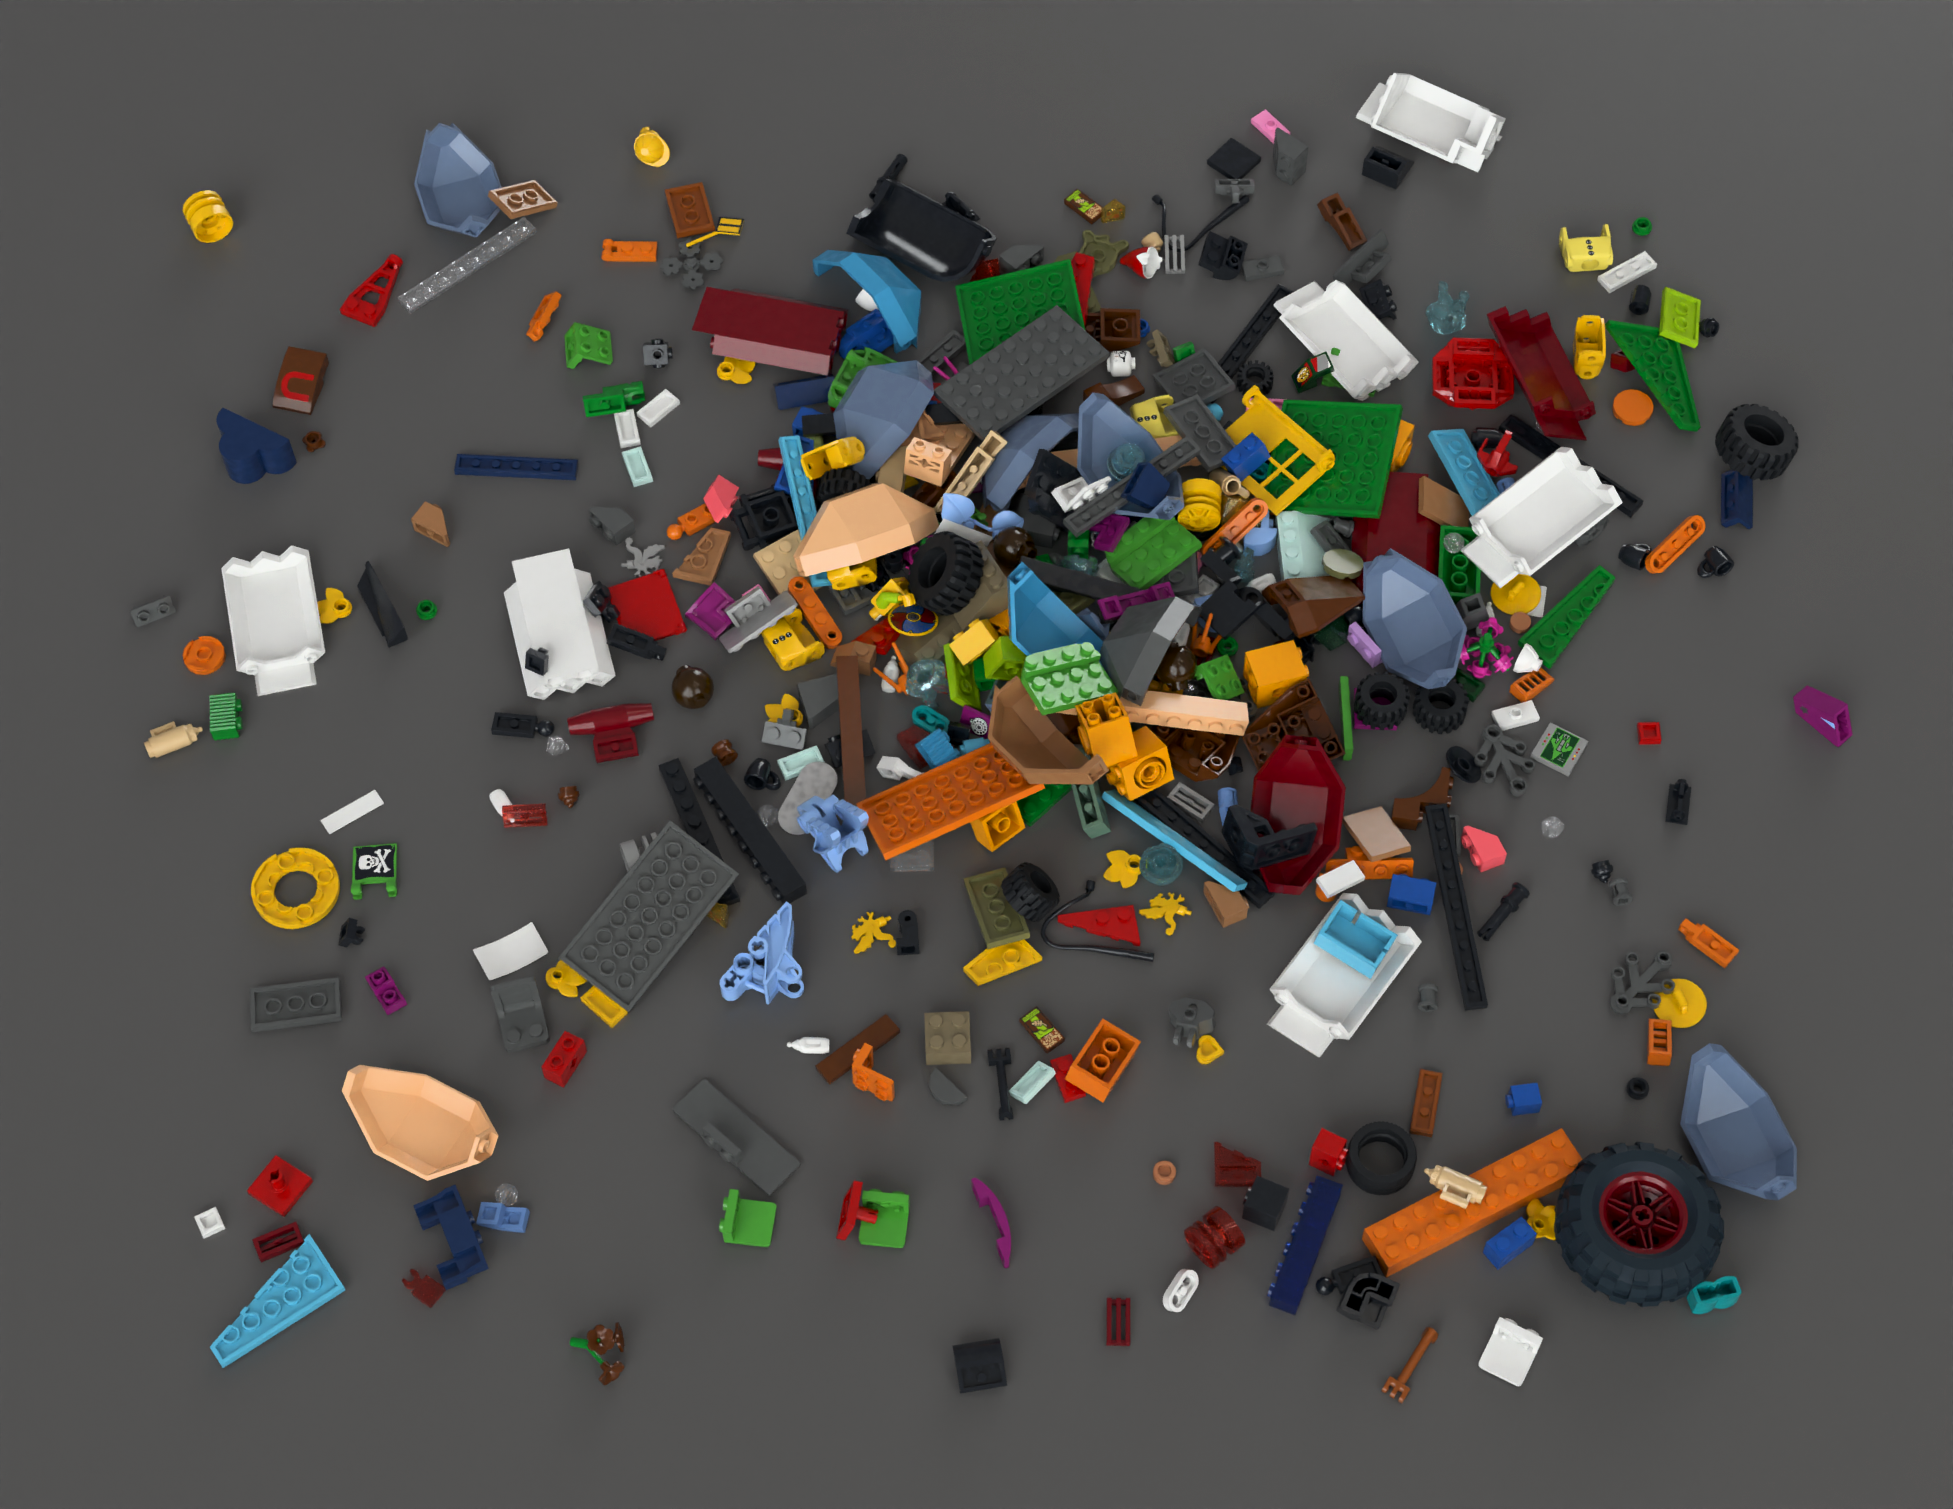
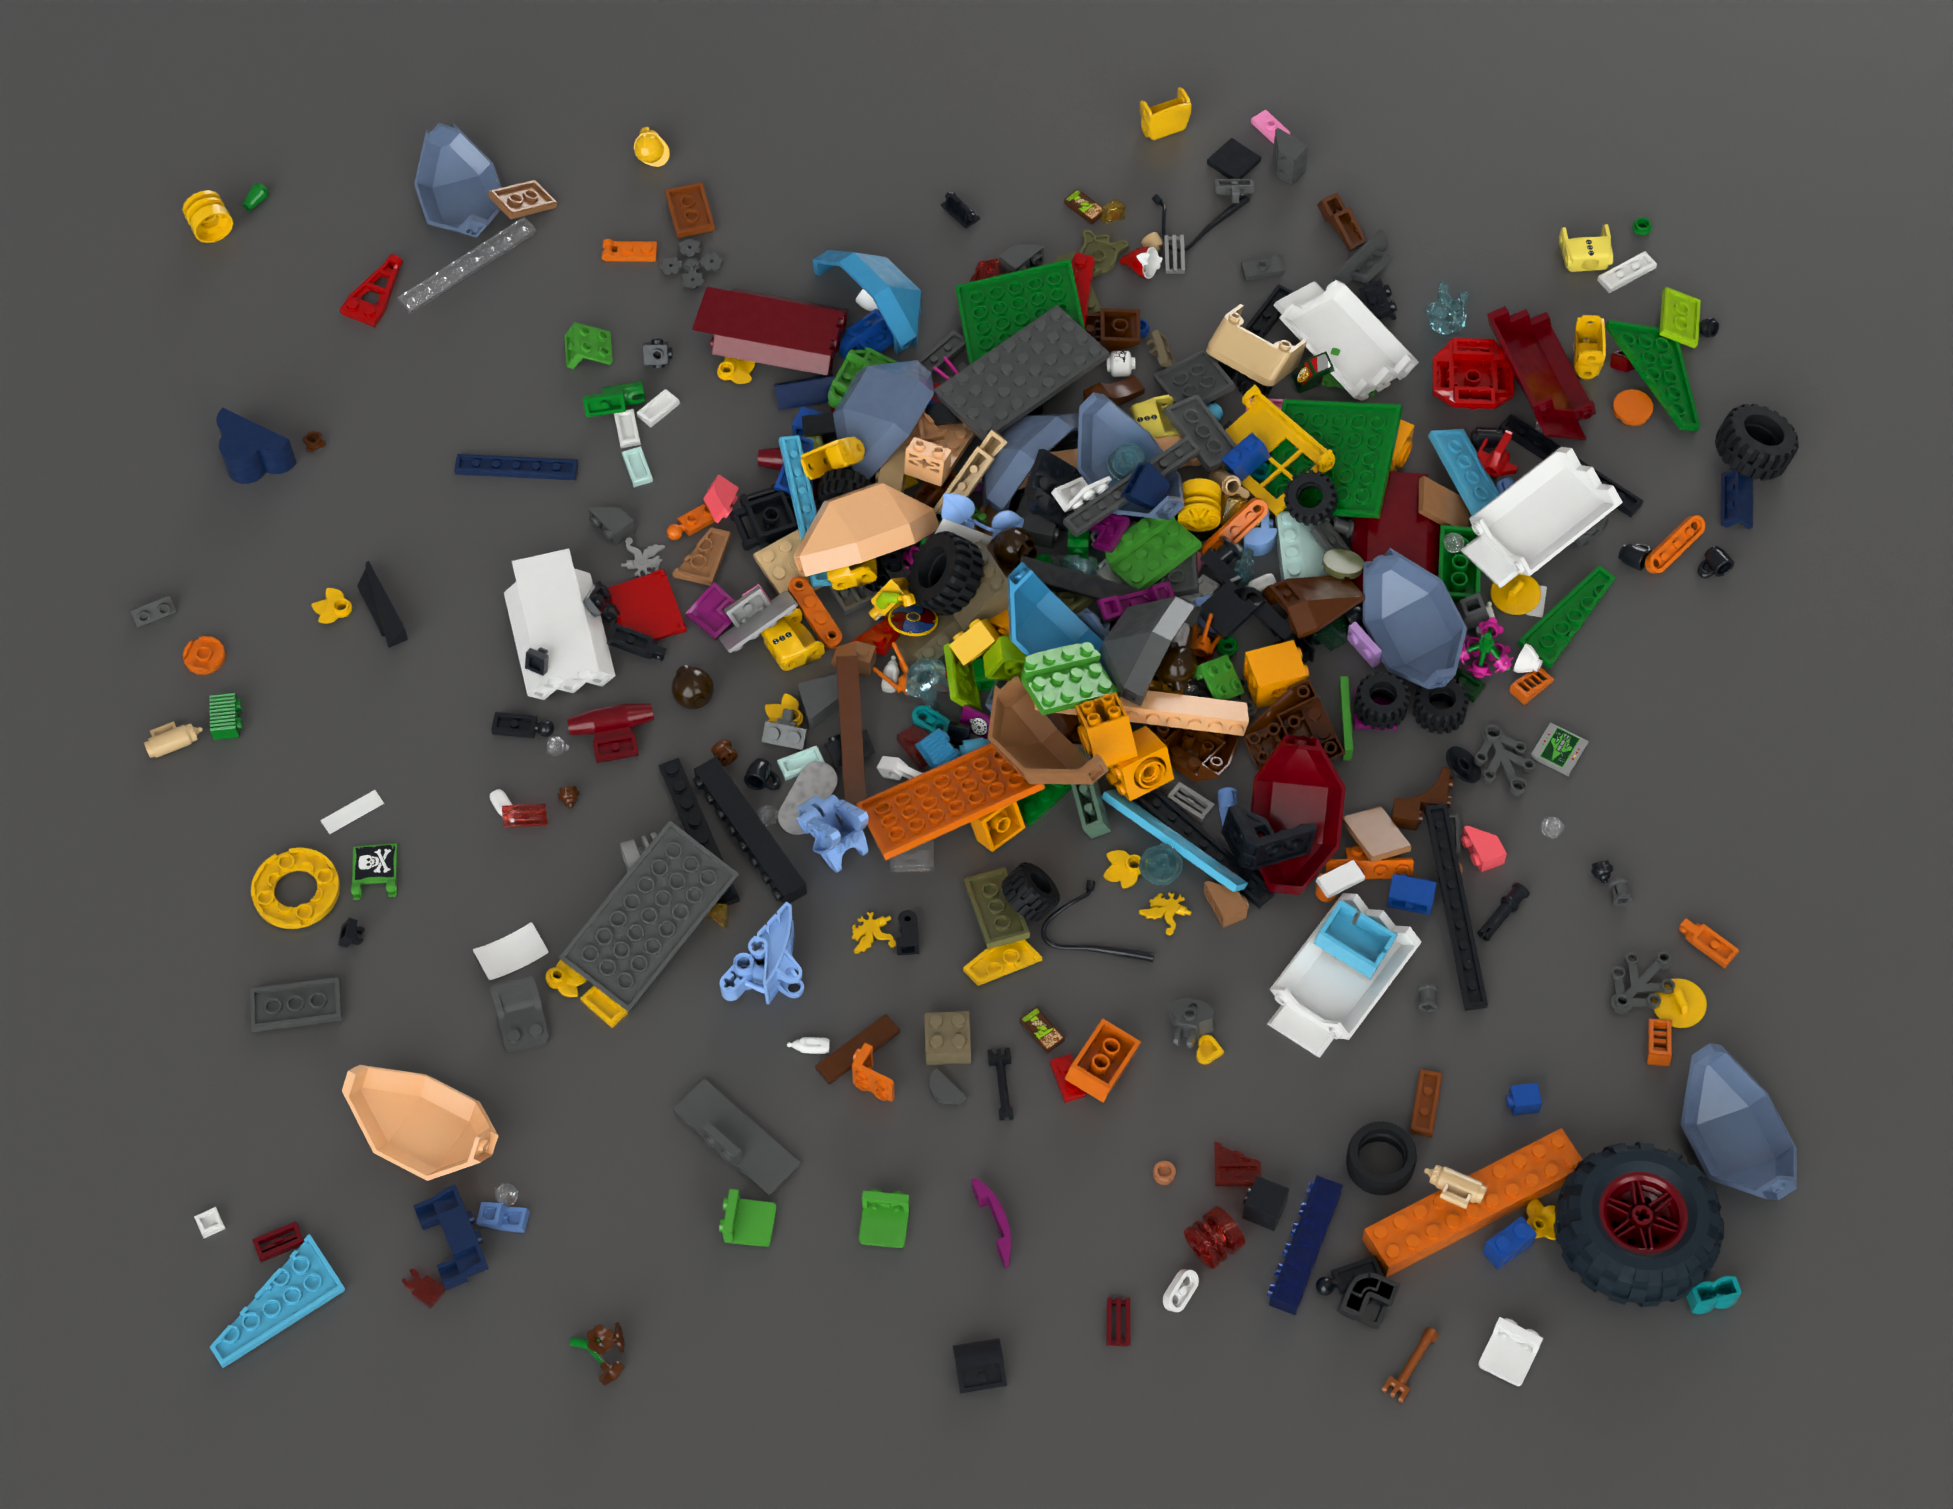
(255, 196): none -> green cone
(274, 619): white panel -> none
(279, 1186): red tile -> none
(300, 380): reddish brown slope -> none
(385, 990): magenta slope -> none
(426, 605): green plate -> none
(431, 523): medium nougat slope -> none
(542, 315): orange hinge -> none
(564, 1059): red brick -> none
(725, 226): piece -> none
(852, 1211): red tile -> none
(898, 163): black pin -> none
(922, 233): black panel -> none
(1032, 1082): light aqua tile -> none
(1108, 922): red wing -> none
(1165, 117): none -> yellow piece
(1183, 351): green tile -> none
(1223, 256): black brick -> none
(1235, 766): black piece -> none
(1252, 354): none -> tan windscreen
(1317, 513): none -> black tyre
(1328, 1152): red brick -> none
(1386, 167): black slope -> none
(1433, 120): white panel -> none
(1515, 715): white plate -> none
(1520, 622): nougat tile -> none
(1637, 1082): black plate -> none
(1640, 300): black brick -> none
(1649, 733): red tile -> none
(1678, 802): black hinge -> none
(1824, 714): magenta slope -> none

